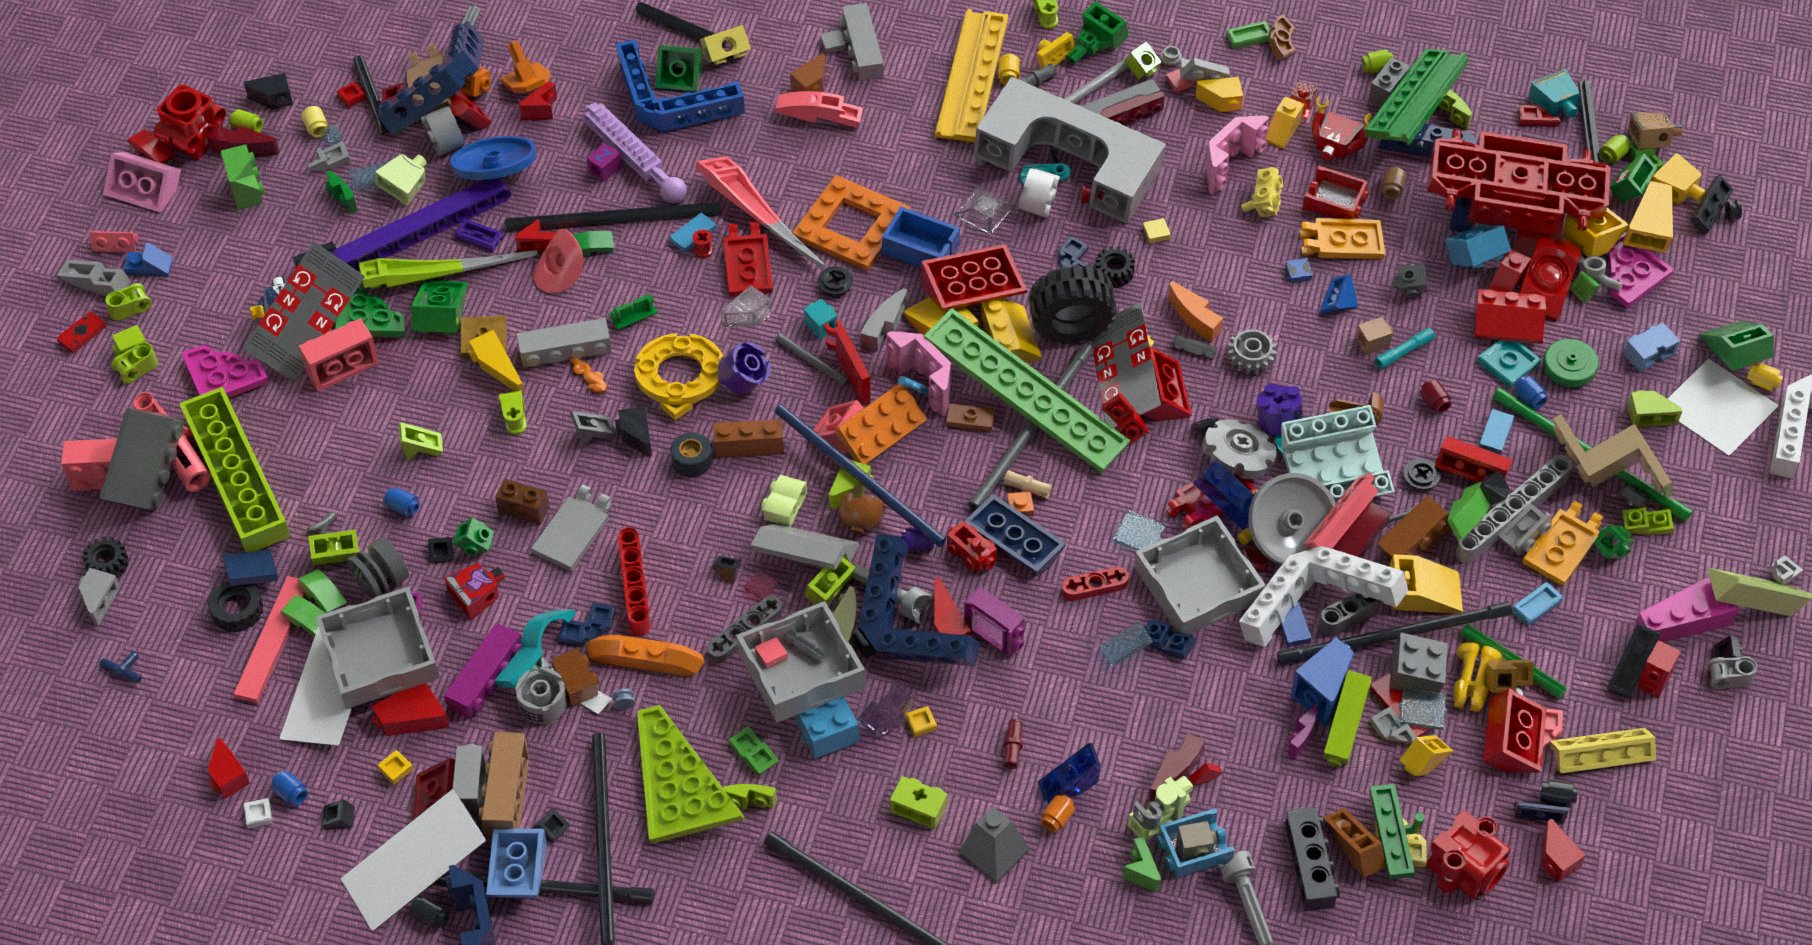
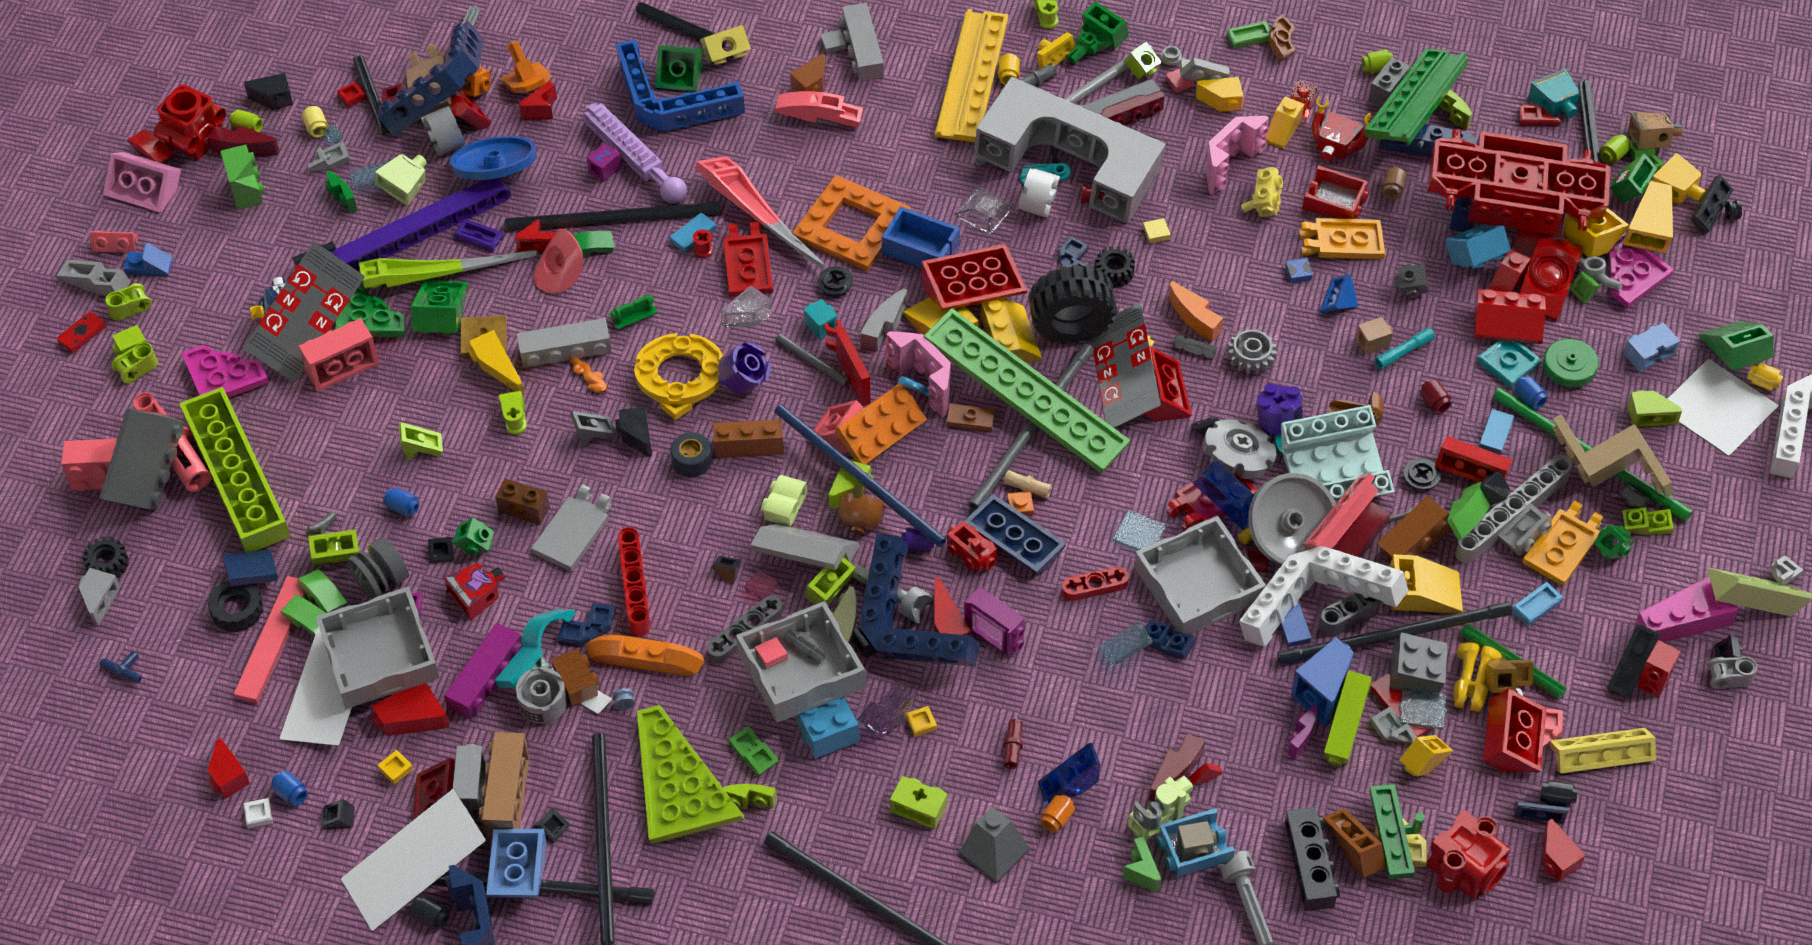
(1126, 418): red slope -> none

